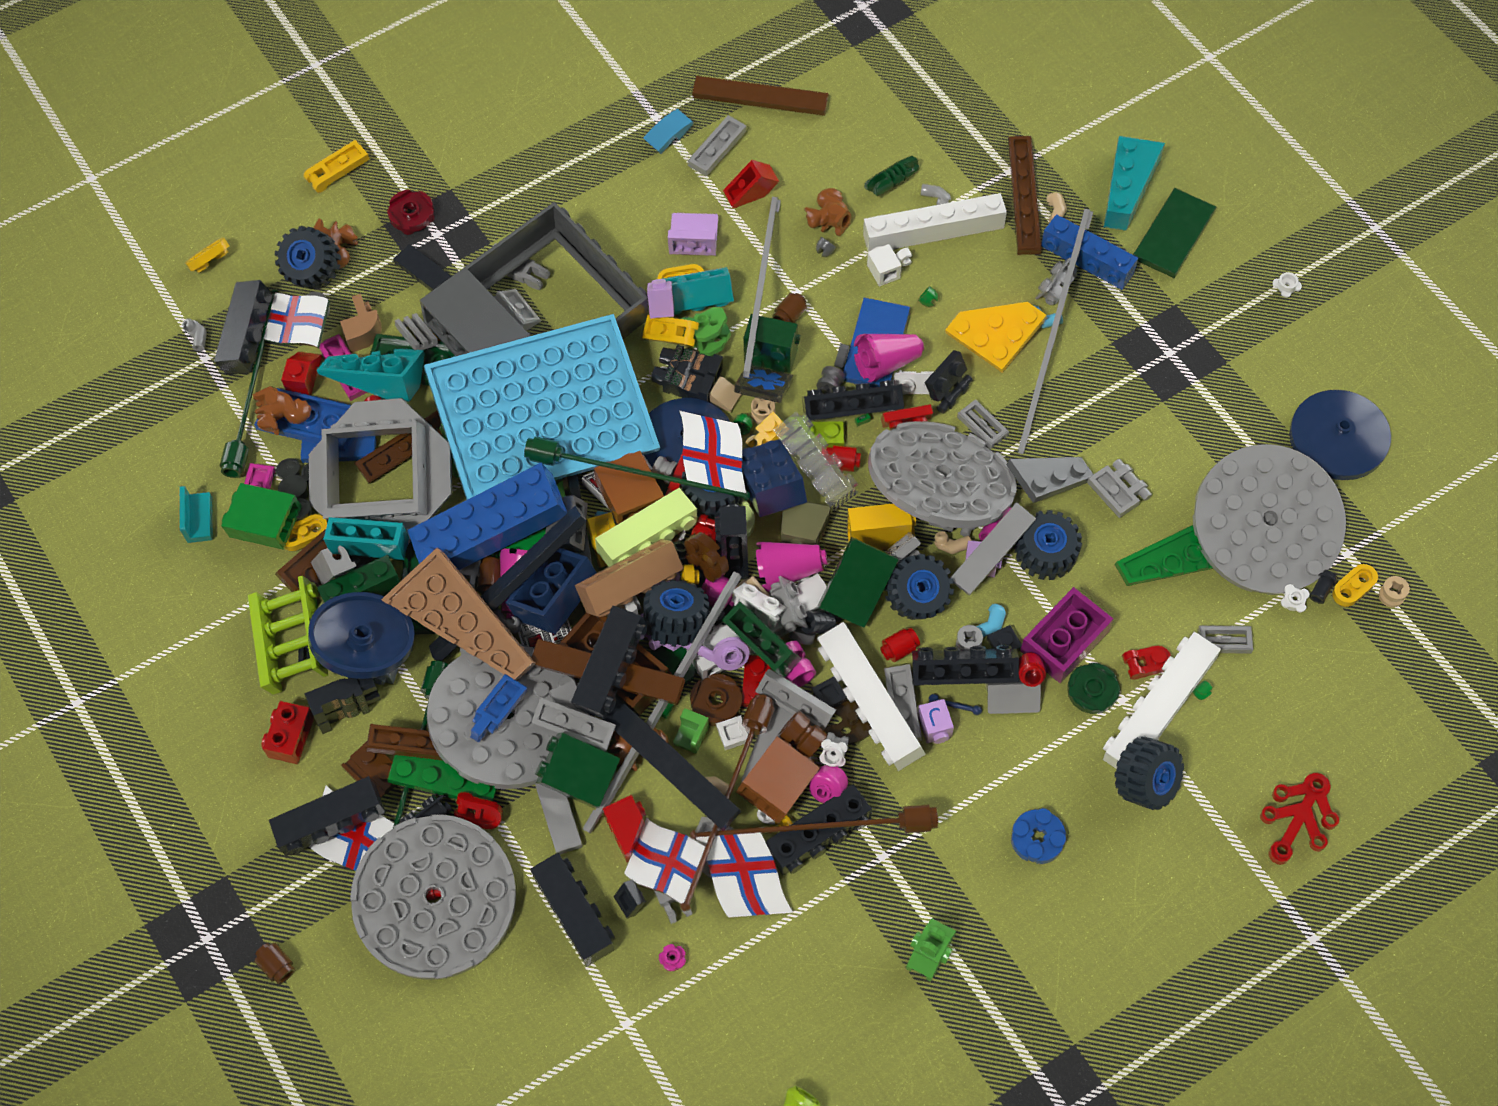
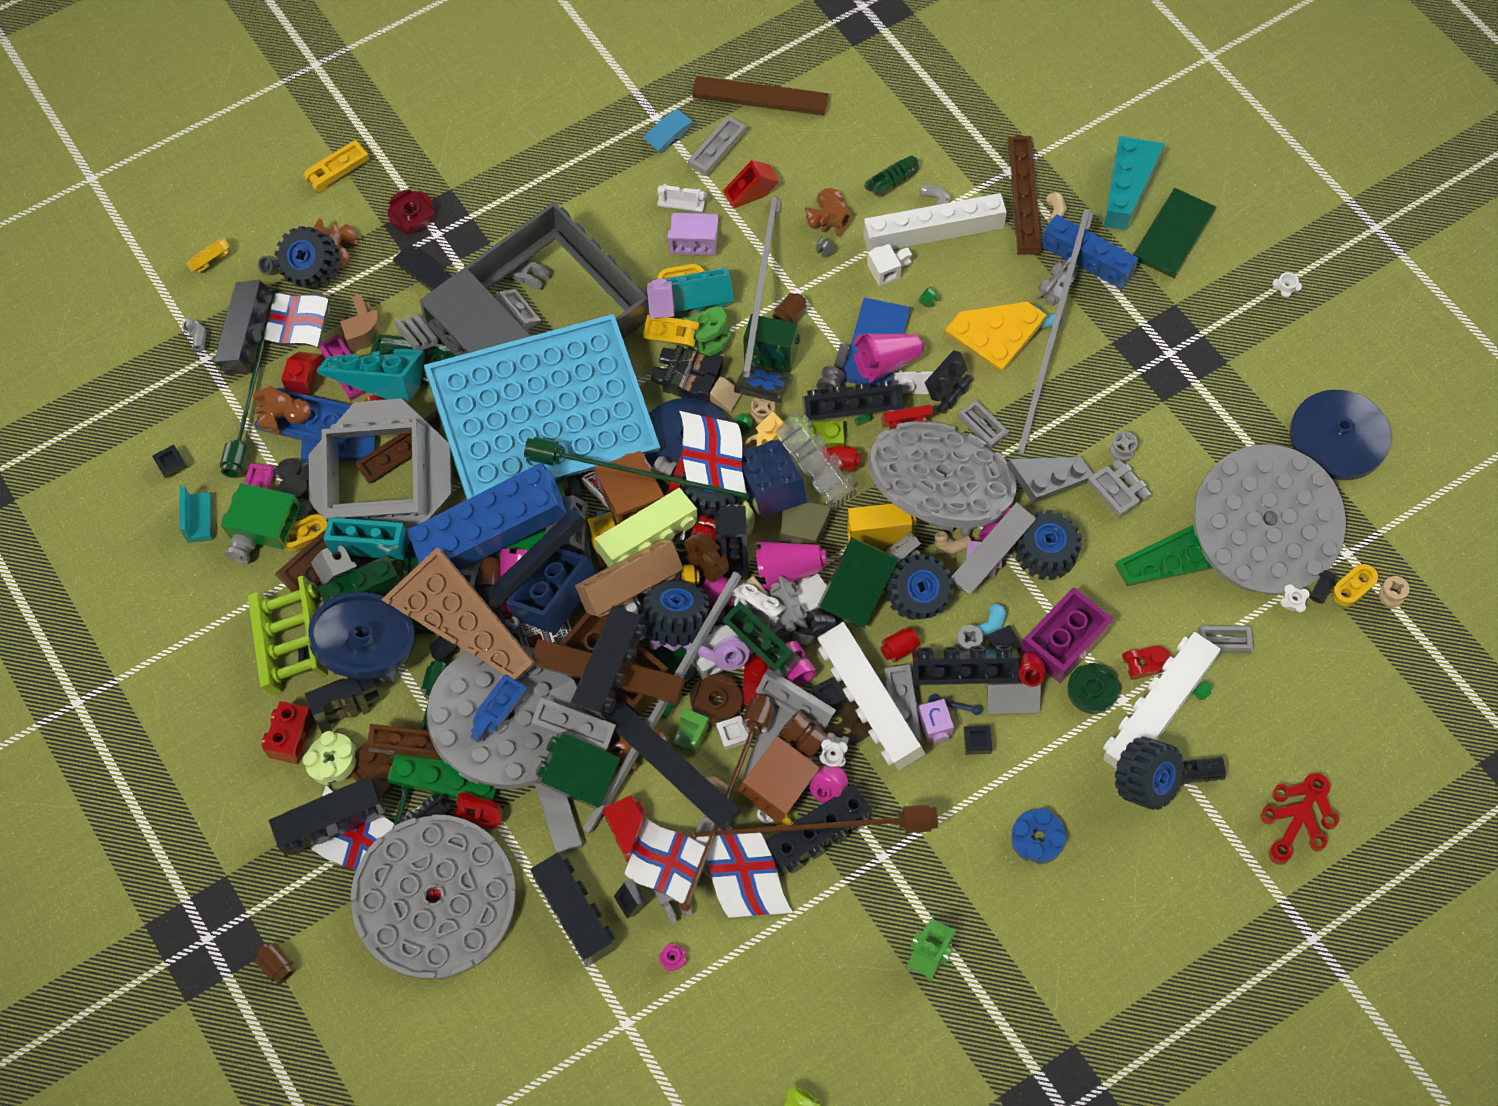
(169, 461): none -> black plate
(240, 549): none -> light grey wheel
(267, 265): none -> dark grey hinge
(330, 744): none -> yellowish green plate
(681, 199): none -> white hinge
(977, 740): none -> black plate
(1128, 442): none -> light grey wheel
(1203, 770): none -> black hinge

